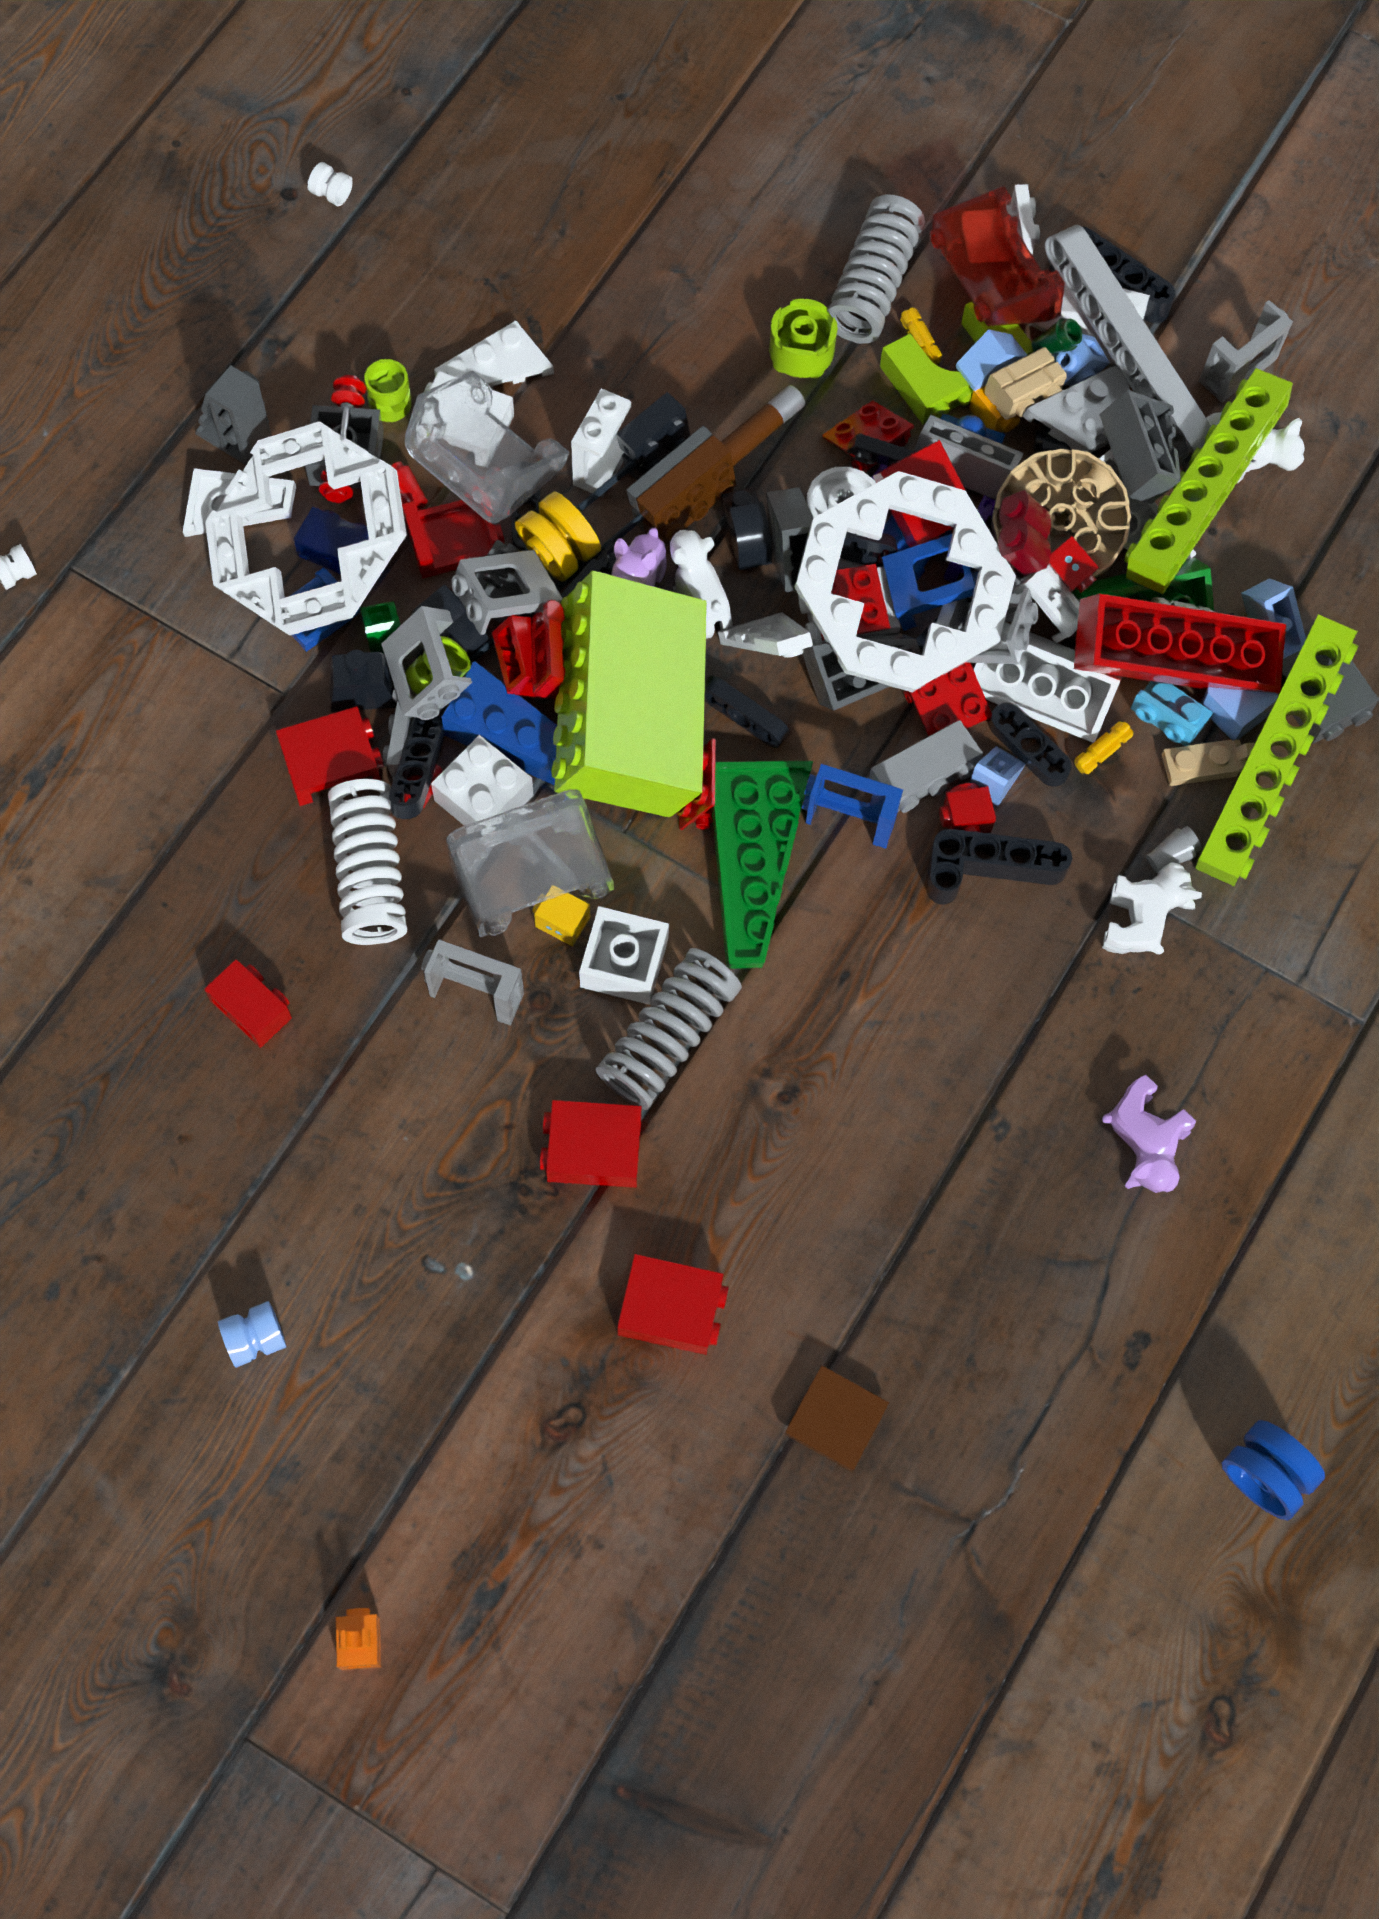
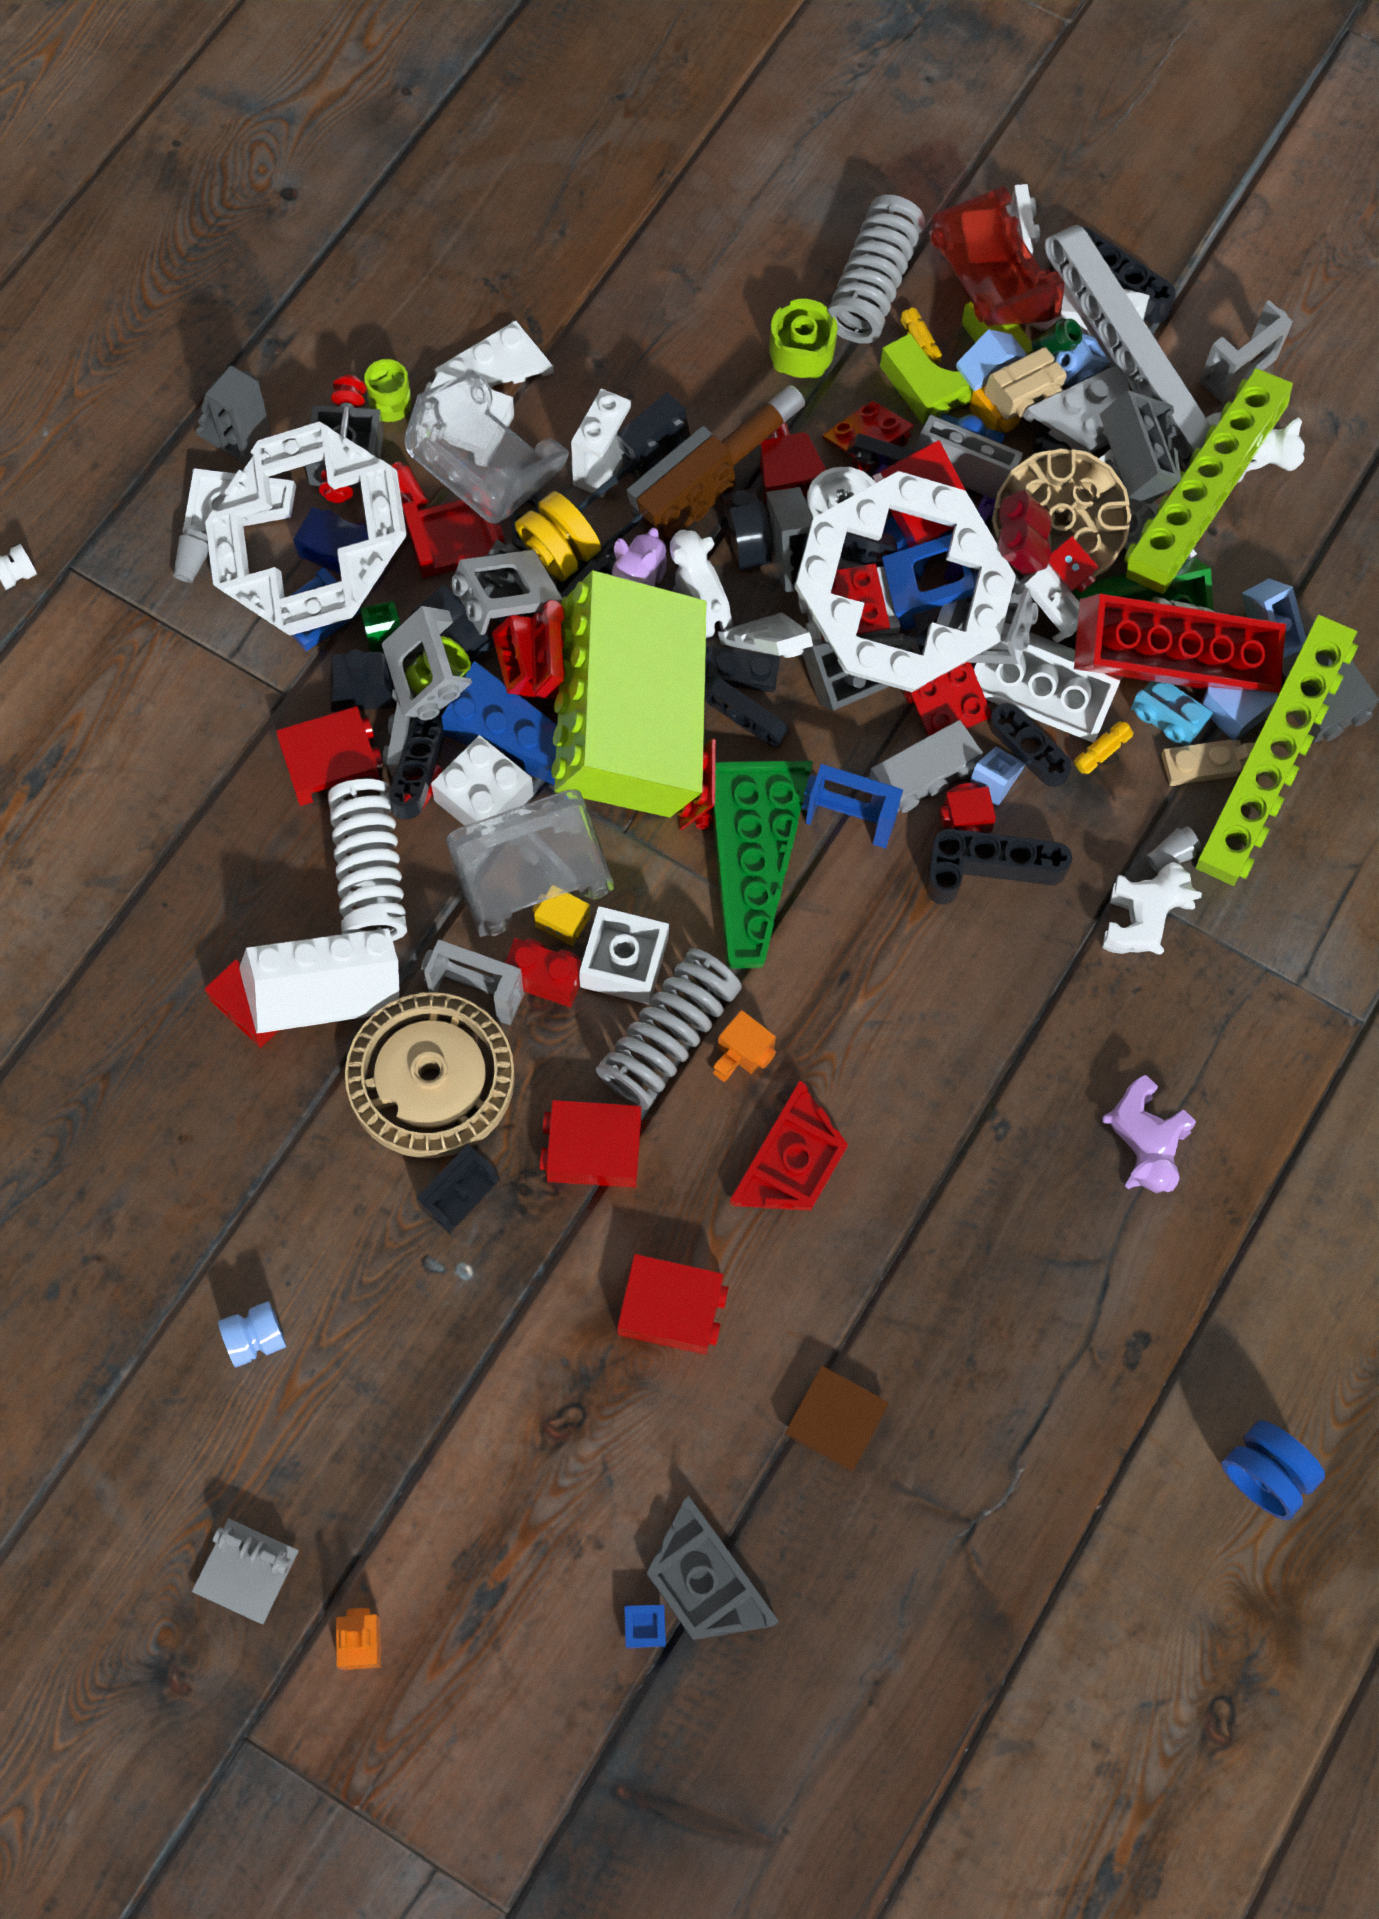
(190, 555): none -> light grey cone
(245, 1571): none -> light grey hinge
(320, 979): none -> white slope
(330, 184): white wheel -> none
(426, 1047): none -> tan piece
(458, 1189): none -> black hinge
(546, 972): none -> red brick
(645, 1626): none -> blue plate
(705, 1581): none -> dark grey wing
(743, 668): none -> black hinge
(744, 1044): none -> orange brick
(788, 462): none -> red torso
(793, 1158): none -> red wing

